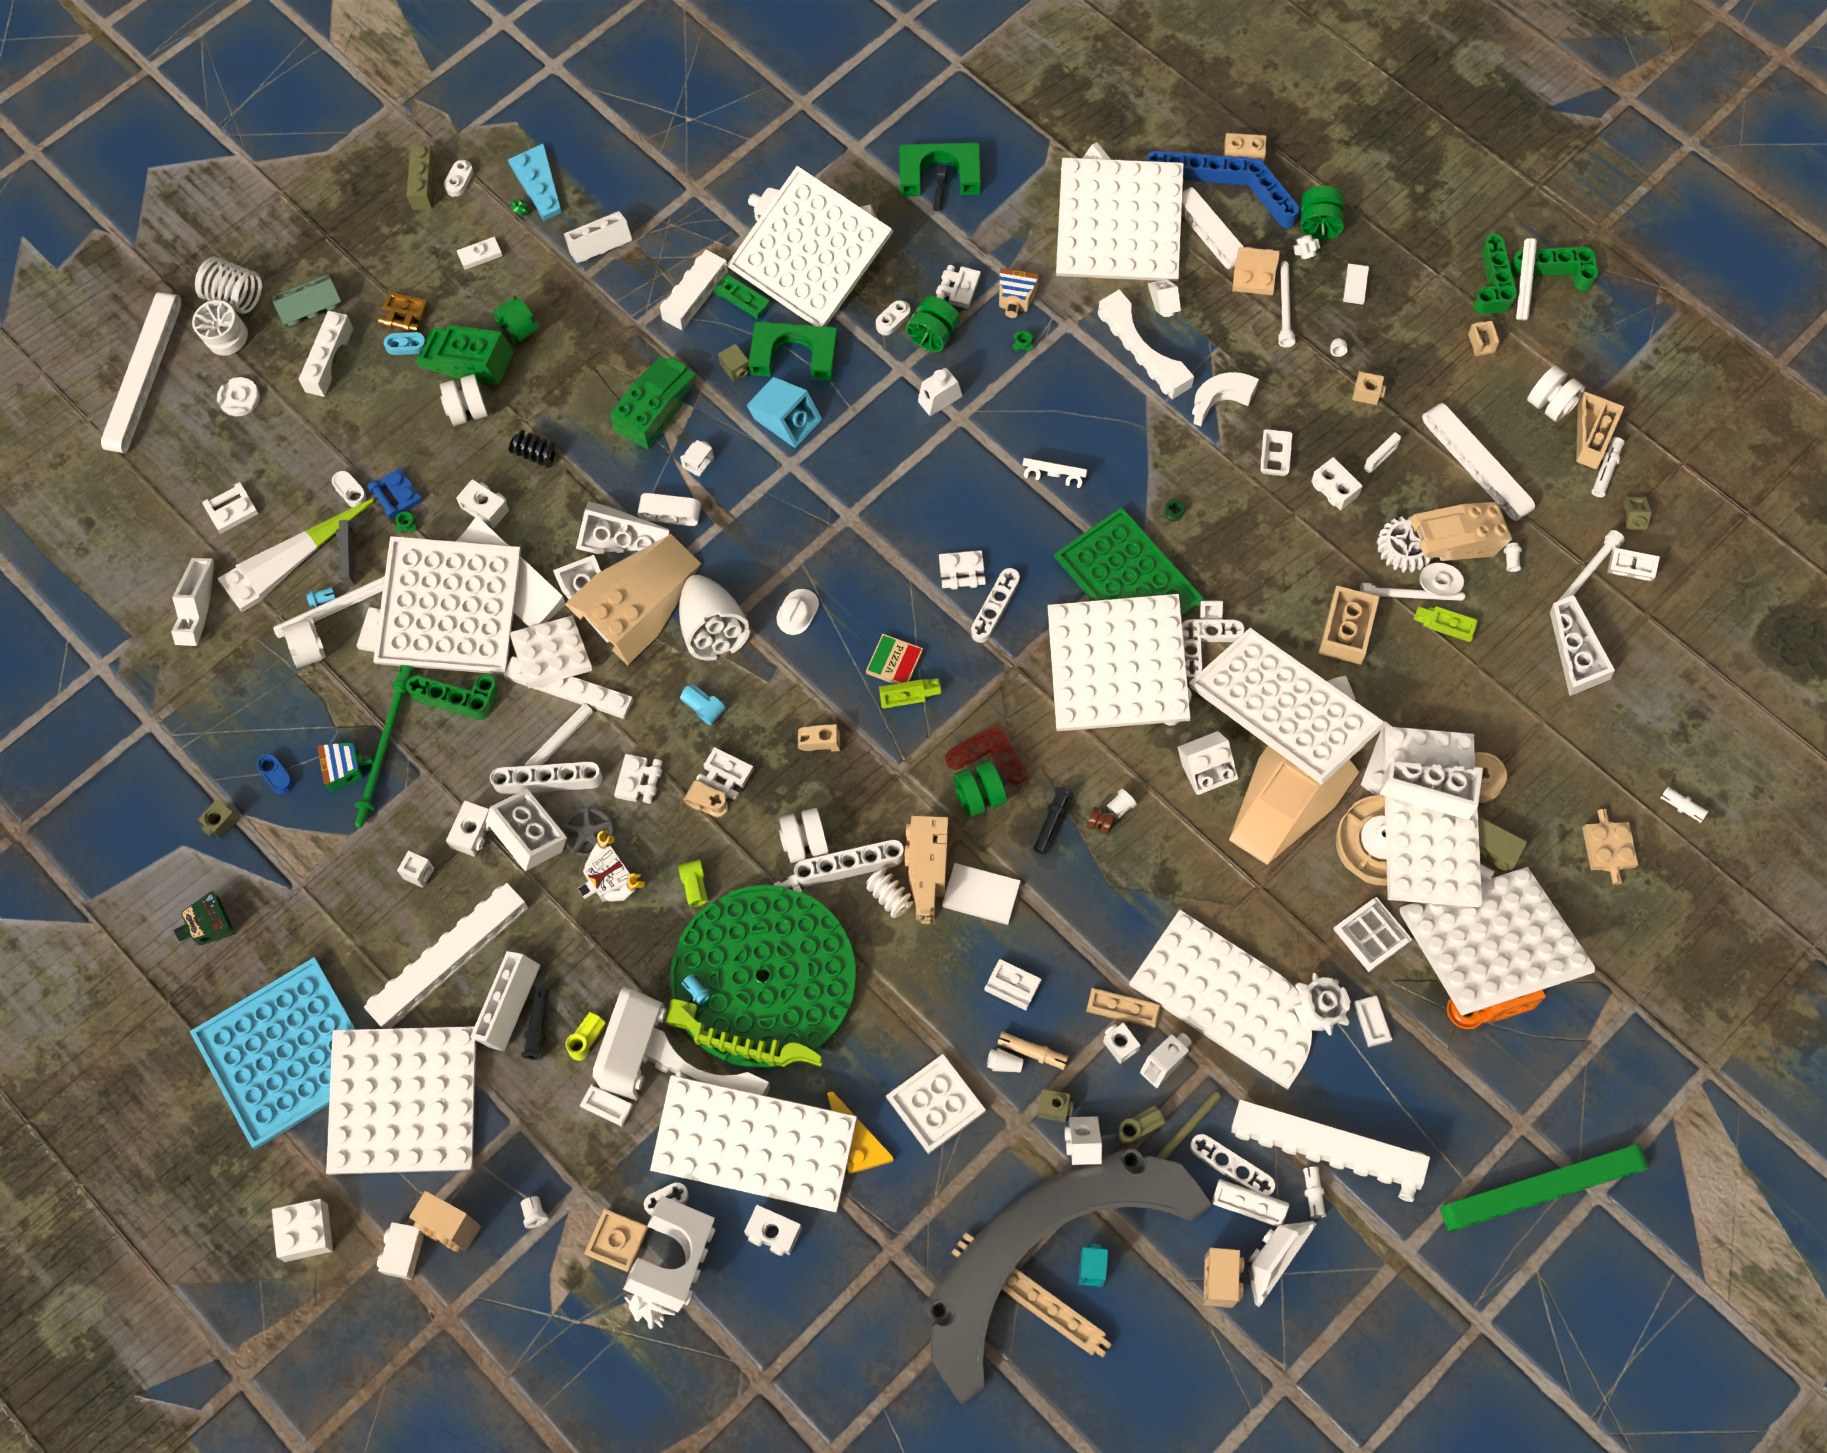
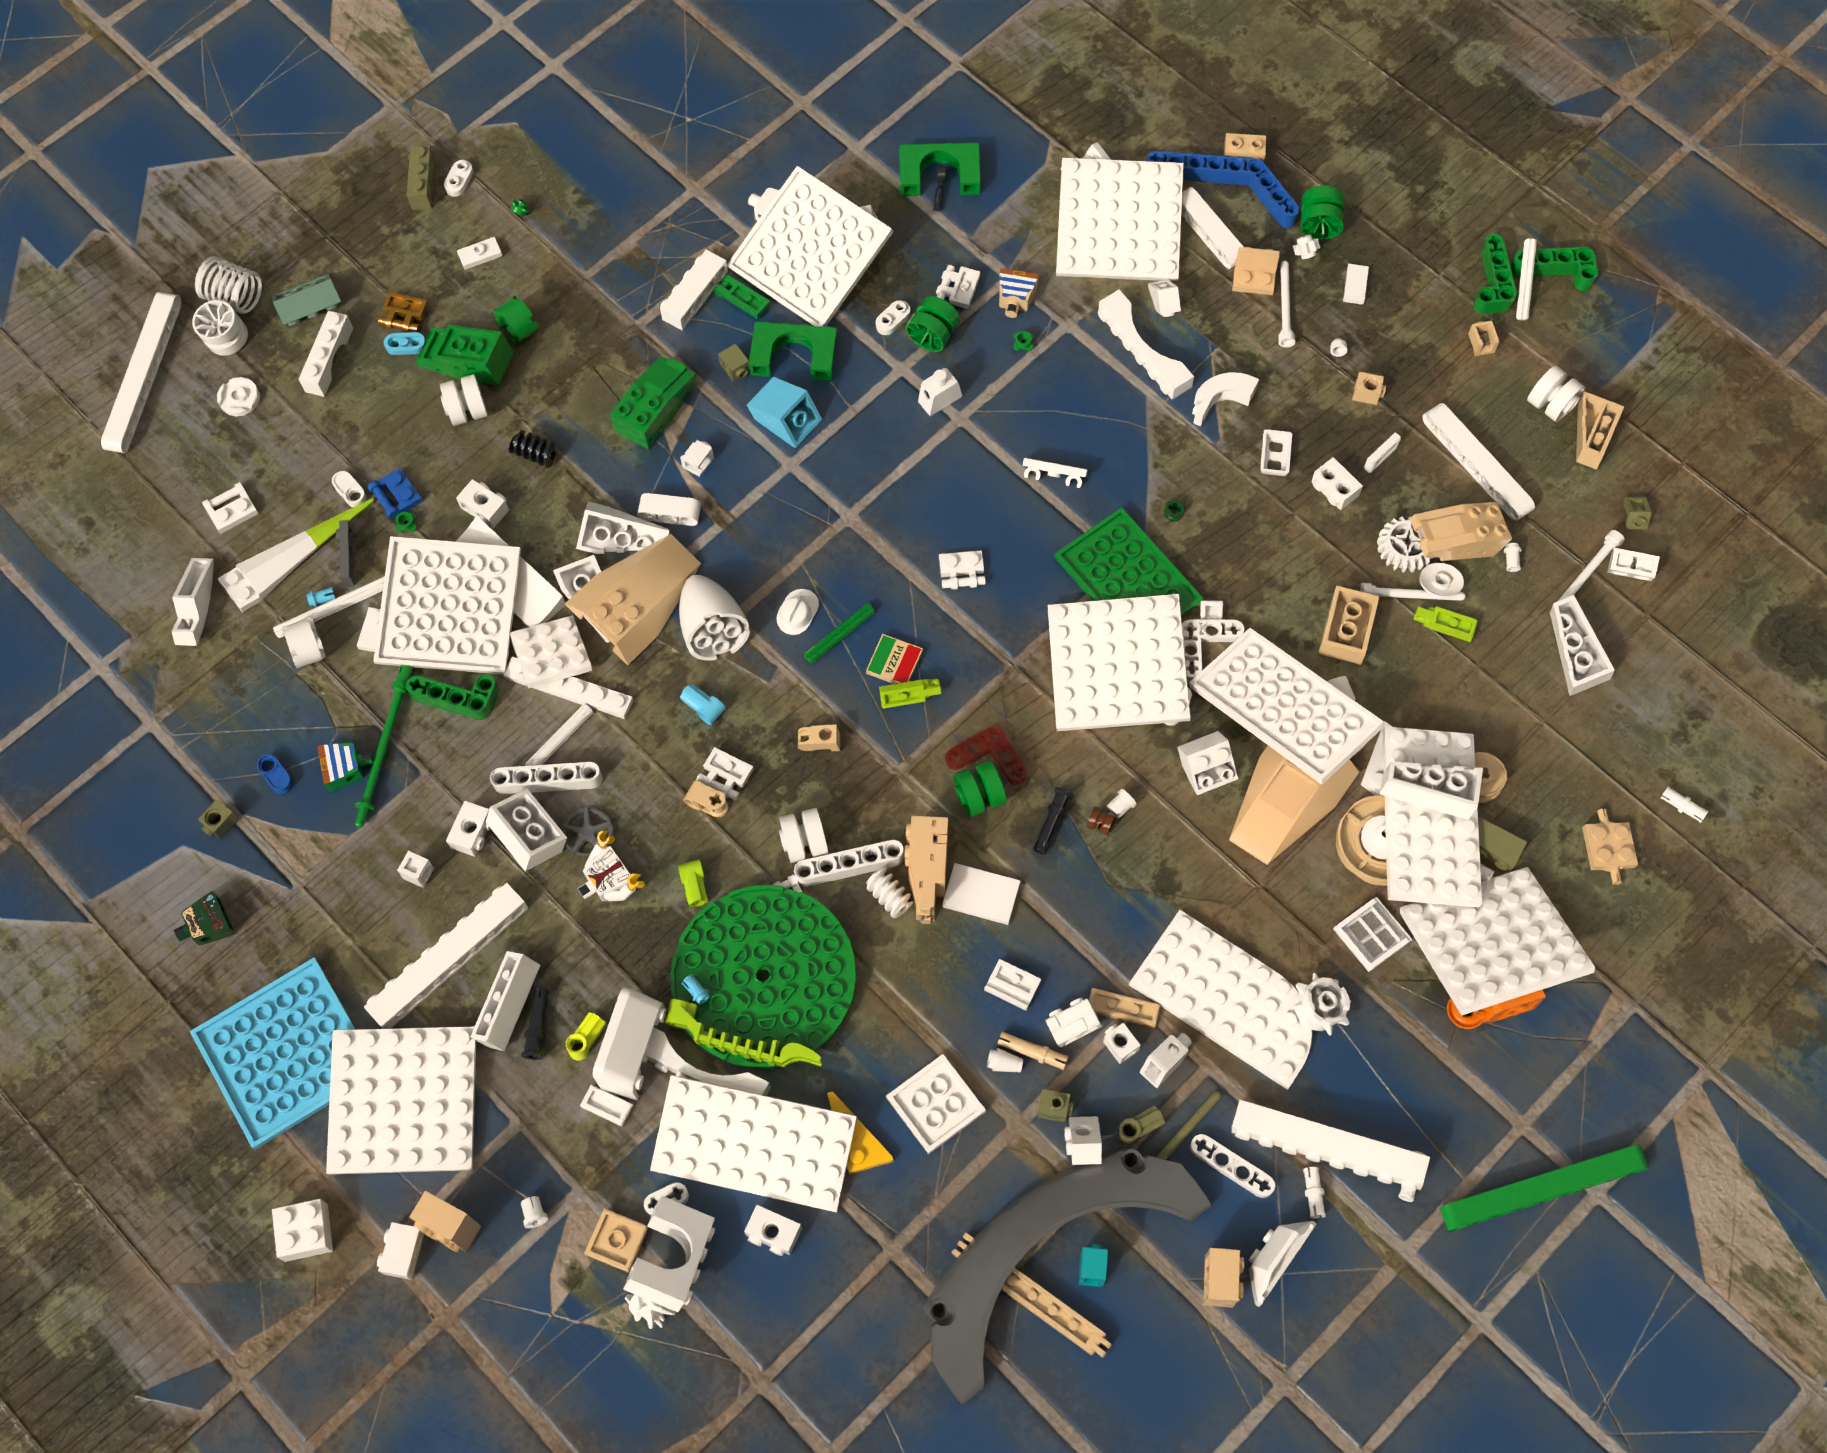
(536, 178): medium azure wing -> none
(598, 237): white brick -> none
(631, 779): white plate -> none
(839, 633): none -> green axle
(993, 604): white beam -> none
(1073, 1022): none -> white brick
(1250, 1203): white tile -> none
(1372, 1021): white tile -> none
(1610, 460): white pin -> none

